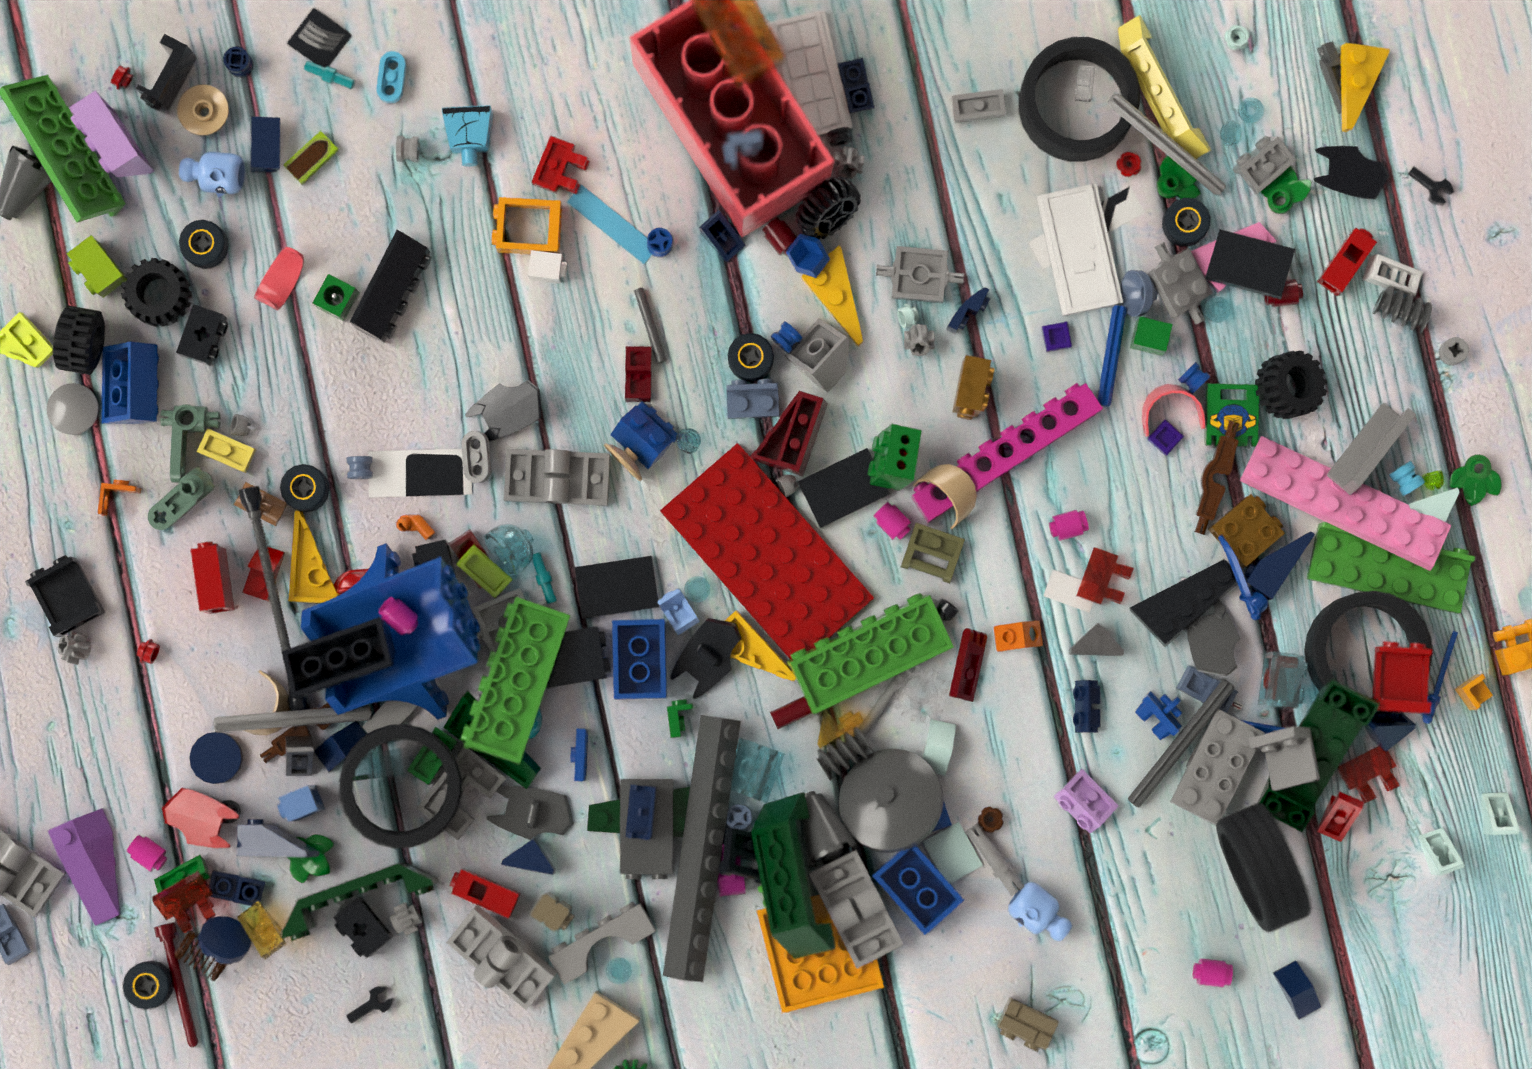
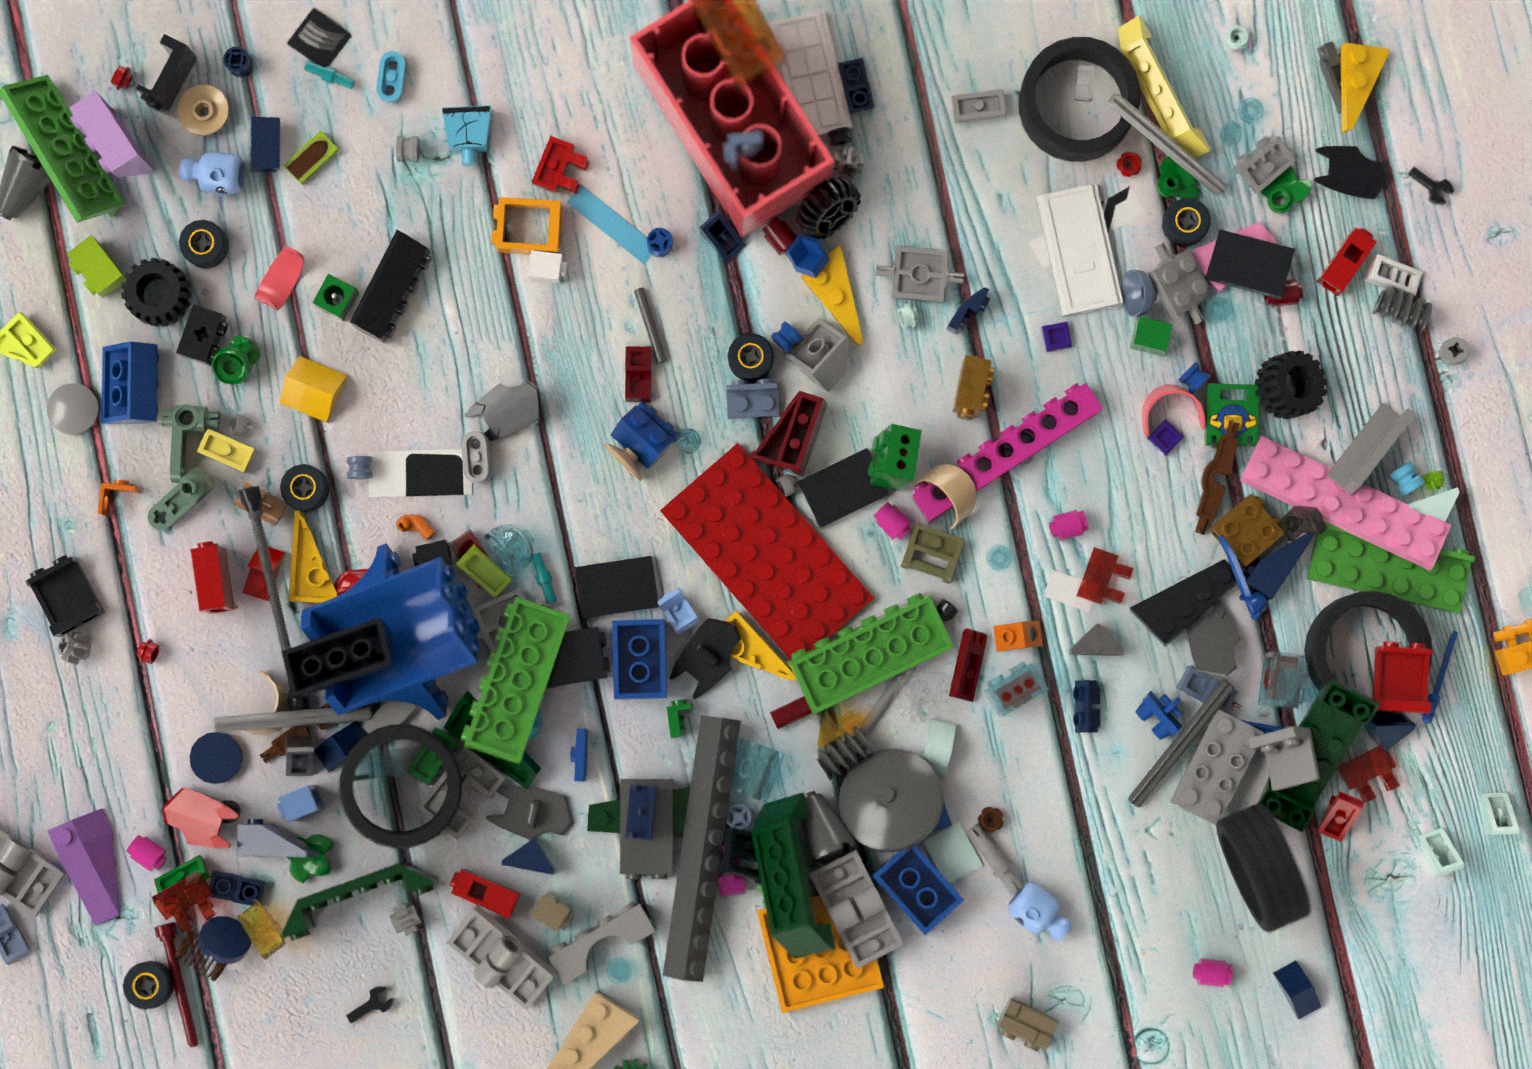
(78, 340): black tyre -> none
(235, 361): none -> green hair
(312, 388): none -> yellow slope
(376, 932): black brick -> none
(398, 616): dark pink brick -> none
(557, 477): light grey plate -> none
(697, 589): clear light blue plate -> none
(919, 340): light grey gear -> none
(1002, 550): none -> clear light blue plate
(1016, 689): none -> clear light blue piece
(1086, 801): lavender bracket -> none
(1111, 355): blue axle -> none
(1302, 520): none -> clear smoke bracket
(1474, 692): light orange panel -> none
(1476, 483): green plate -> none

